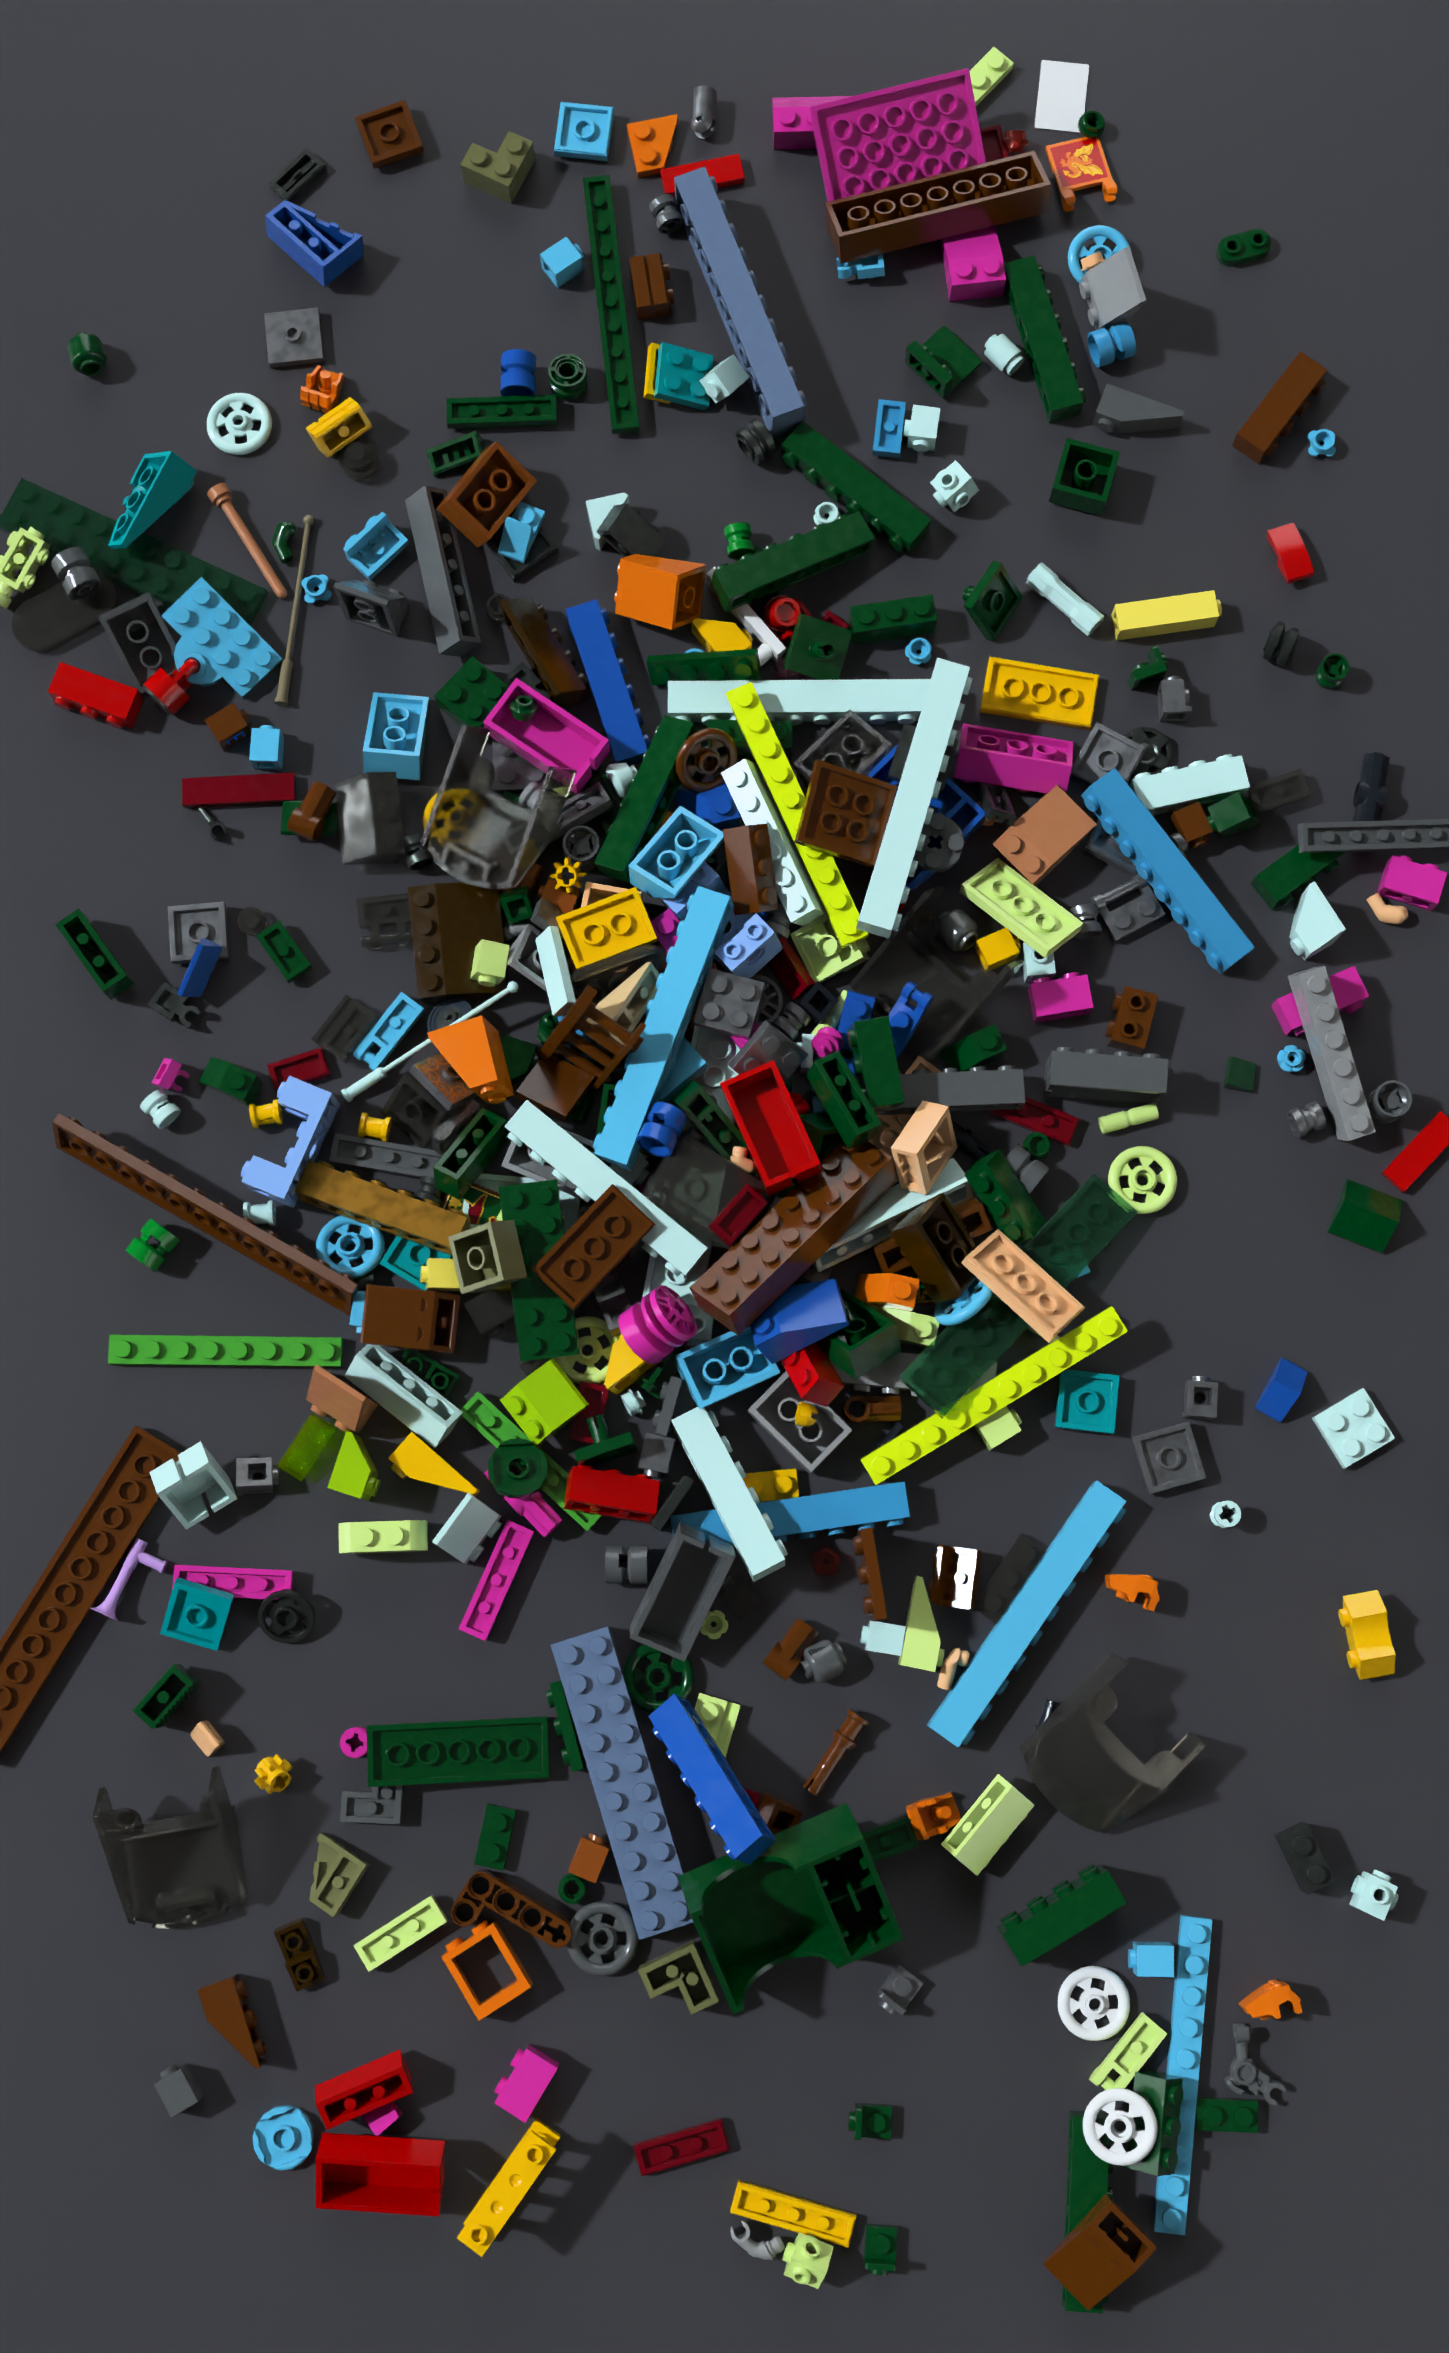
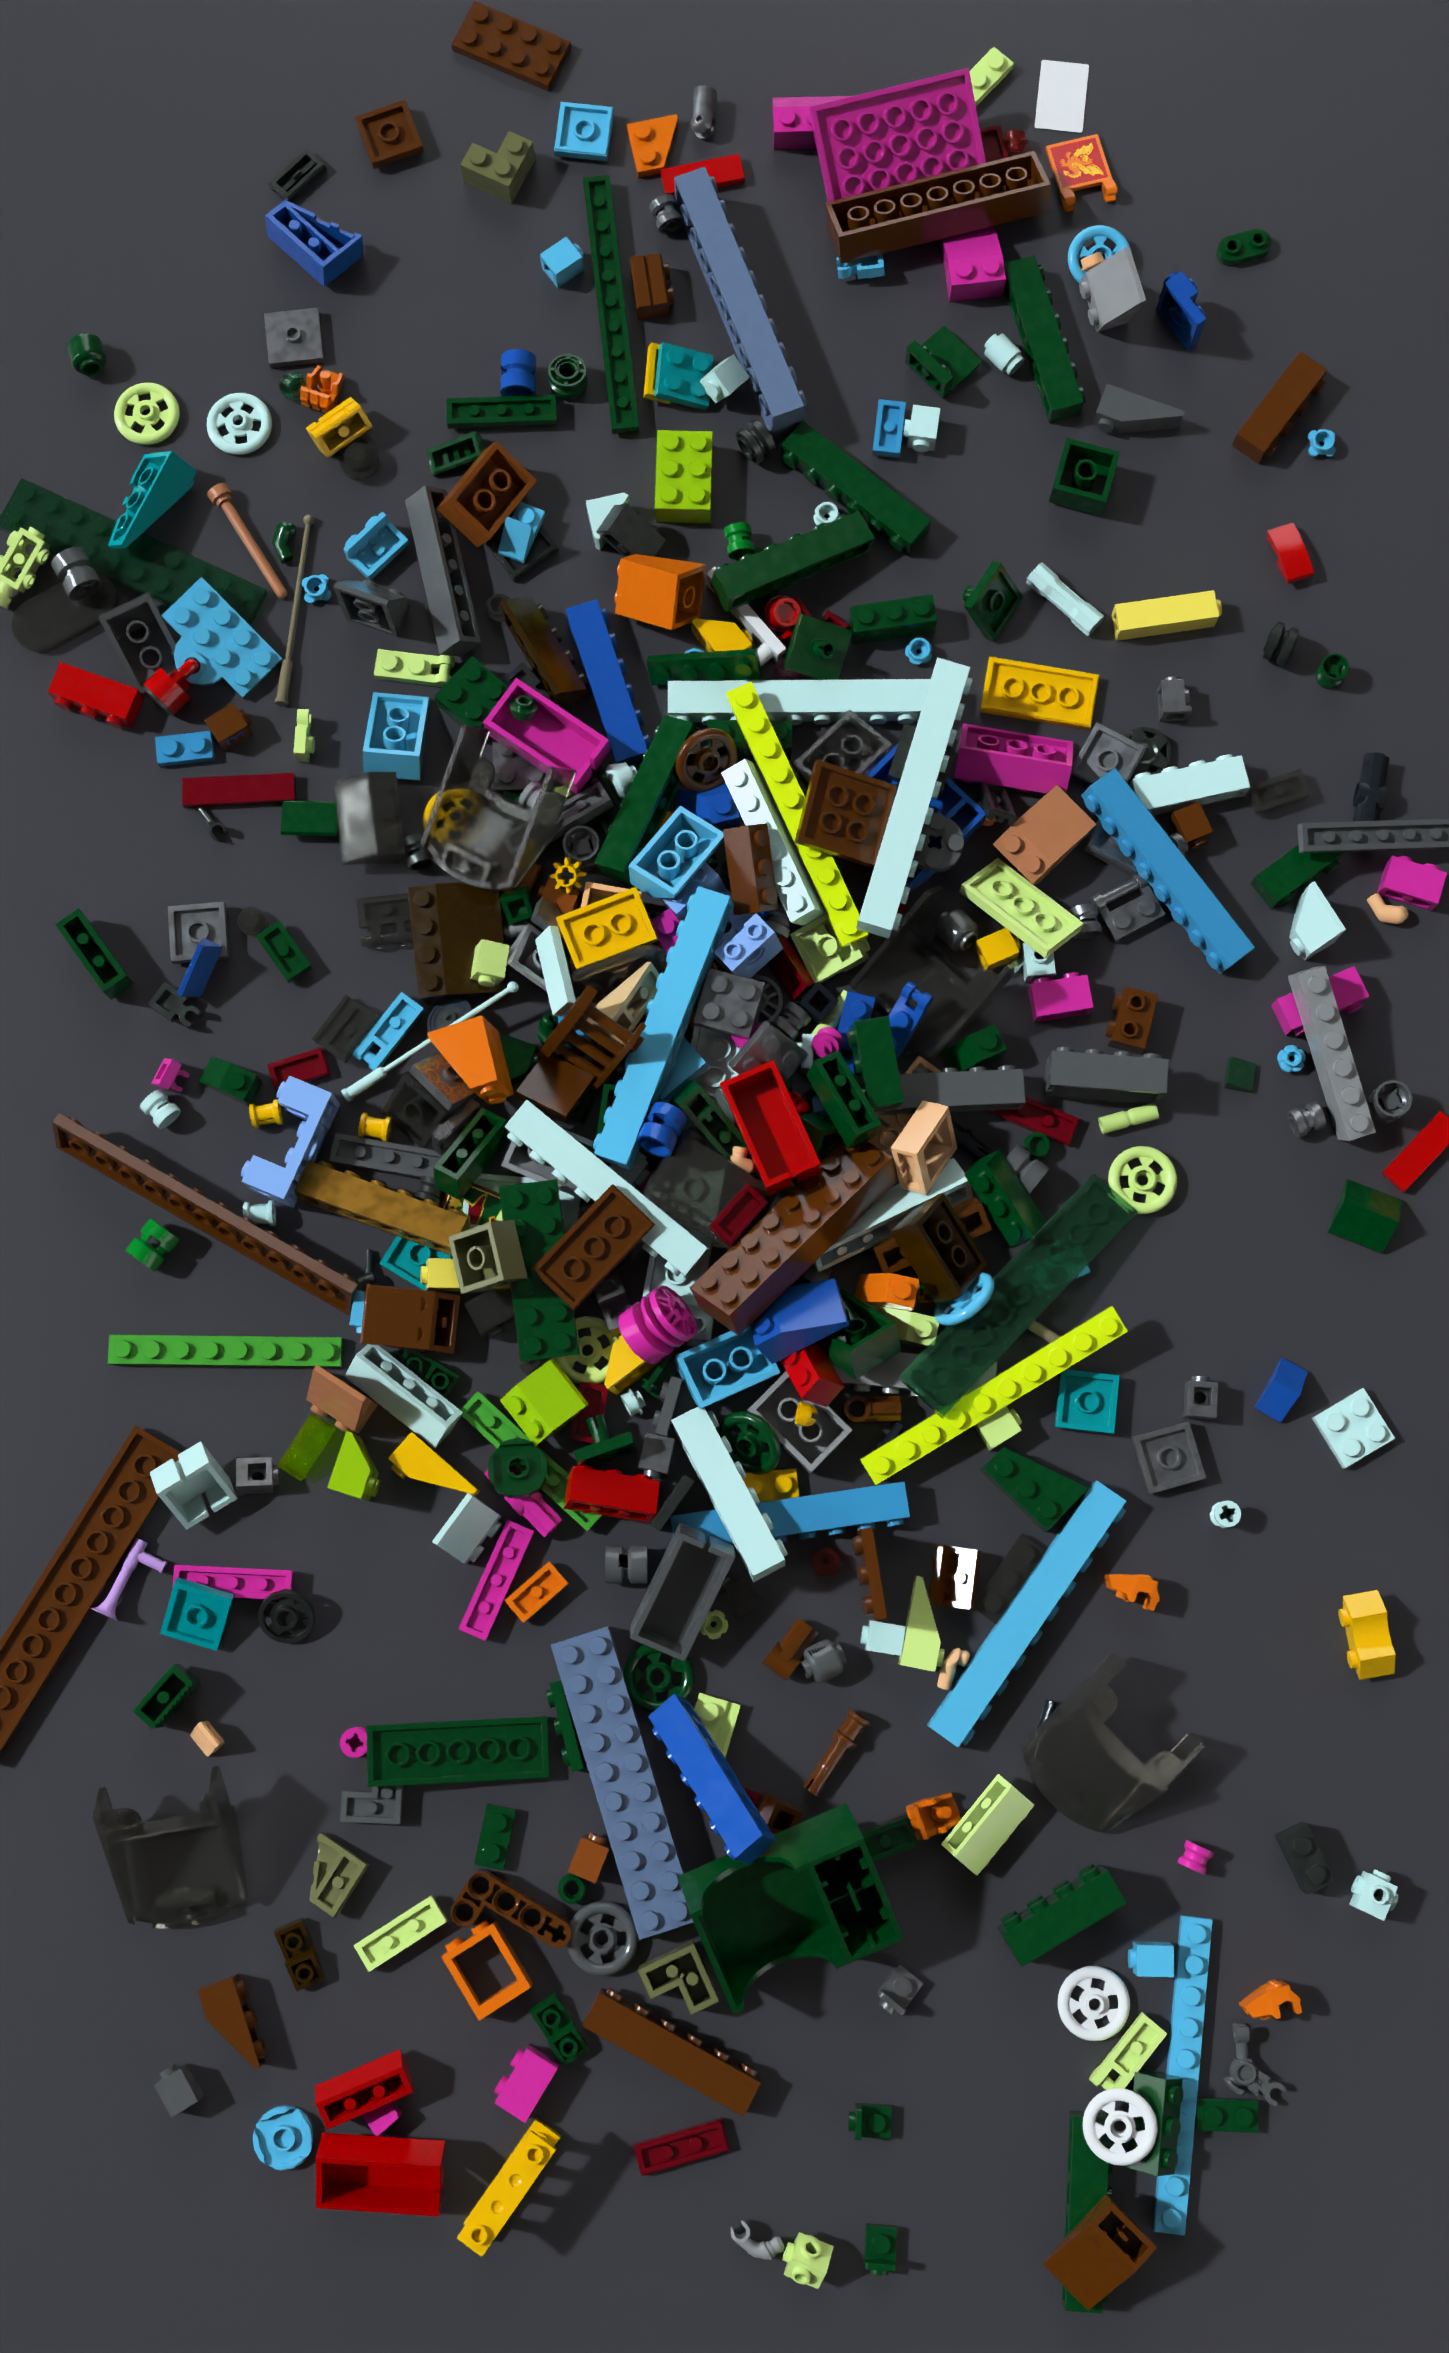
(149, 434): none -> yellowish green plate
(185, 748): none -> dark azure plate
(266, 748): medium azure brick -> none
(273, 1774): yellow gear -> none
(291, 385): none -> clear green plate
(303, 742): none -> yellowish green plate
(309, 818): reddish brown piece -> none
(341, 1225): medium azure plate -> none
(383, 1536): yellowish green brick -> none
(413, 667): none -> yellowish green plate
(511, 46): none -> reddish brown plate
(536, 1592): none -> orange plate
(559, 2029): none -> dark green slope
(672, 2051): none -> reddish brown brick
(683, 476): none -> lime brick
(751, 1443): none -> dark green plate
(793, 2213): yellow tile -> none
(953, 487): light aqua brick -> none
(1023, 1285): light nougat tile -> none
(1032, 1487): none -> dark green wedge
(1091, 124): dark green plate -> none
(1111, 344): dark azure wheel -> none
(1147, 674): dark green bracket -> none
(1179, 310): none -> blue plate
(1195, 1857): none -> dark pink wheel
(1232, 815): dark green slope -> none

